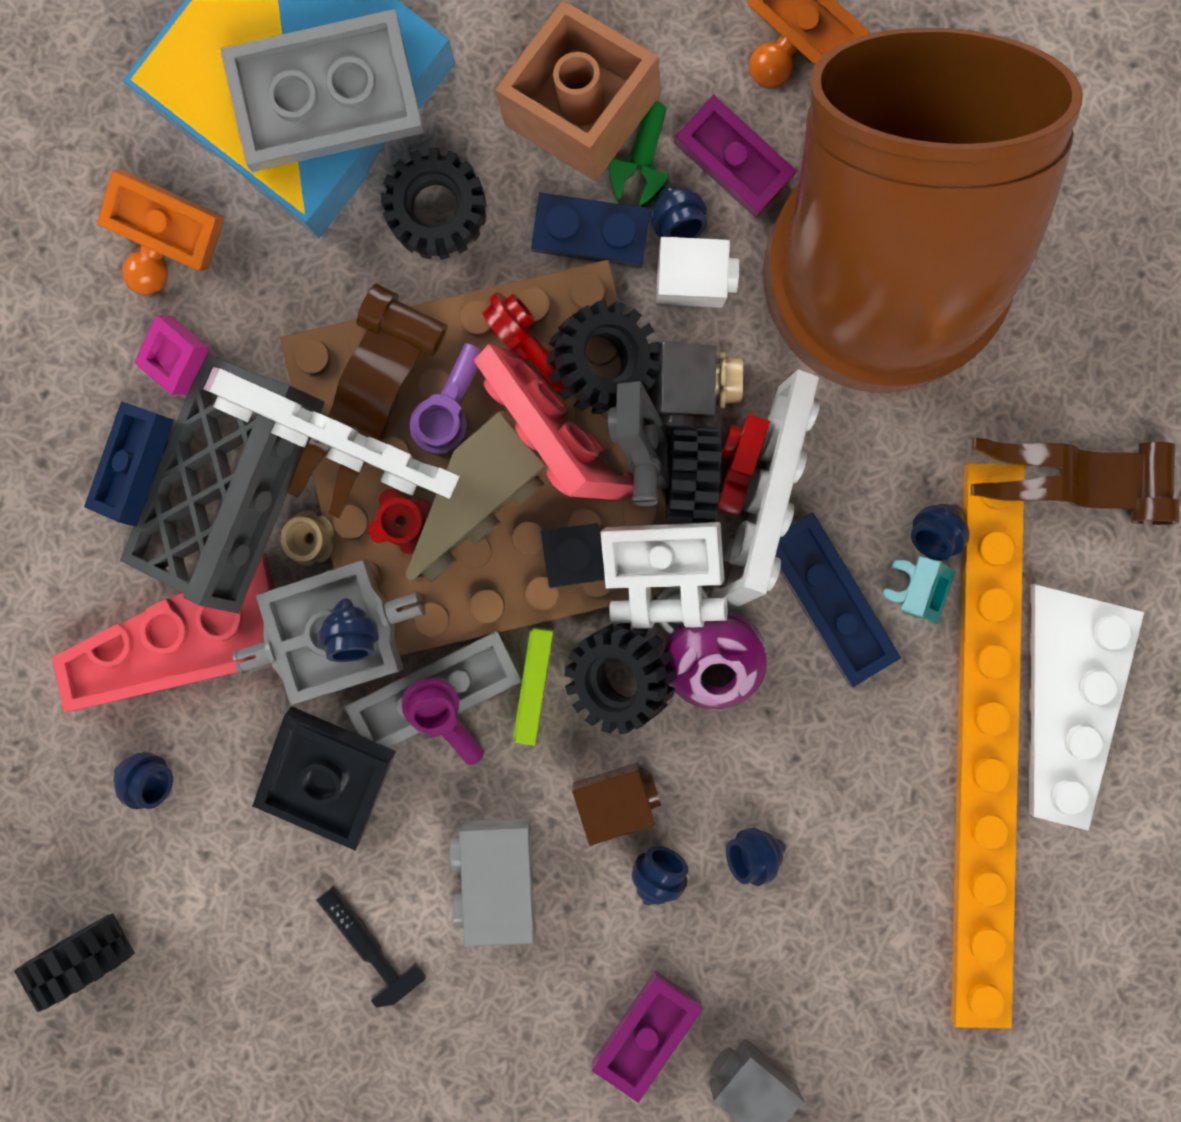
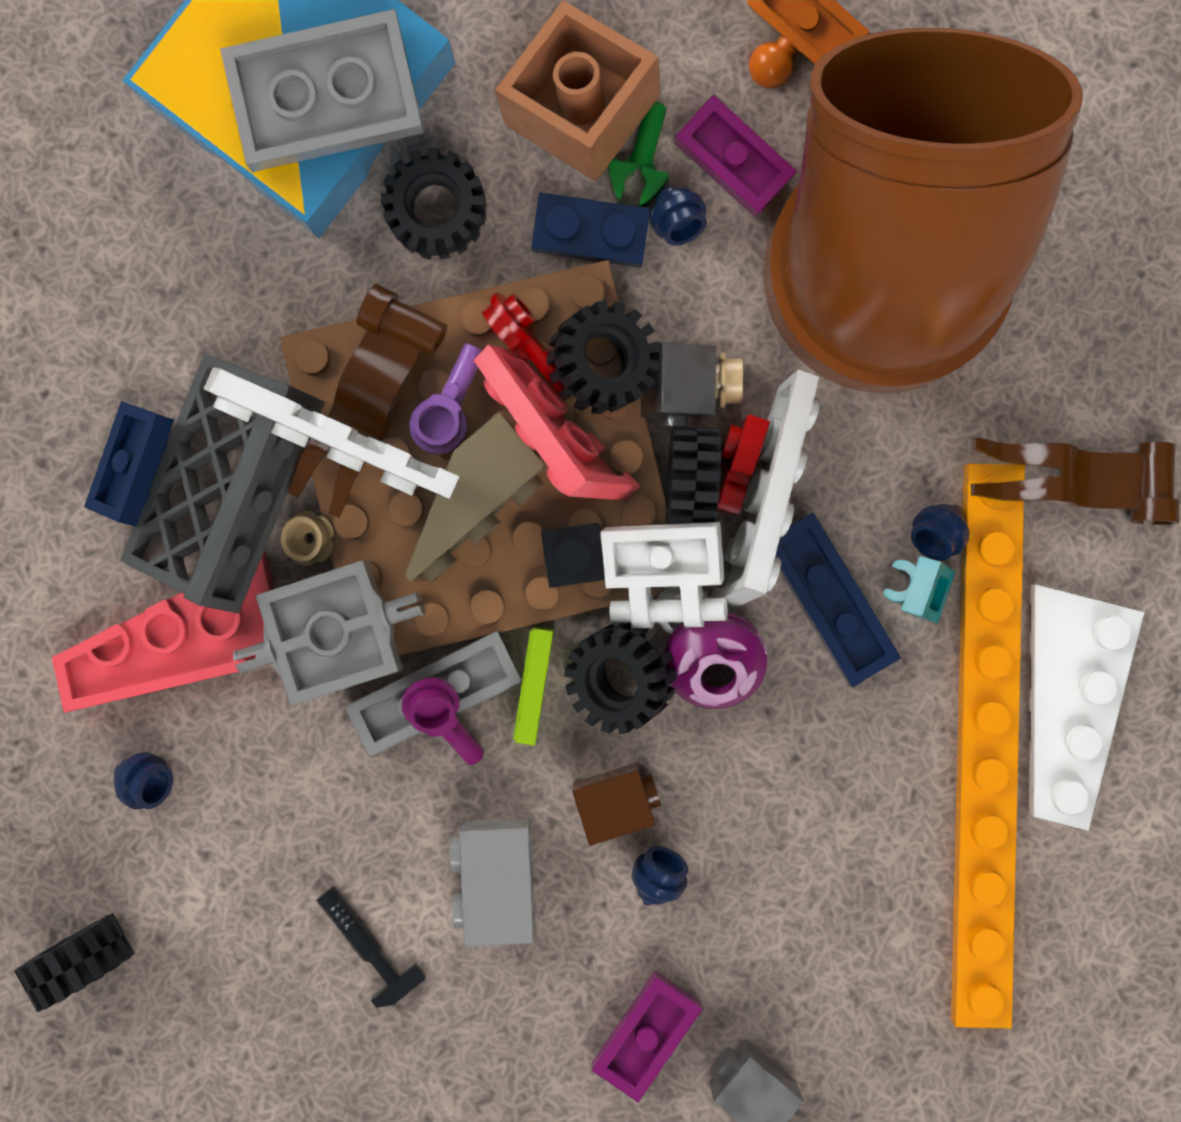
(162, 226): orange plate -> none
(171, 355): dark pink plate -> none
(323, 778): black tile -> none
(348, 633): dark blue plate -> none
(385, 526): red plate -> none
(643, 439): dark grey plate -> none
(695, 272): white brick -> none
(754, 856): dark blue plate -> none

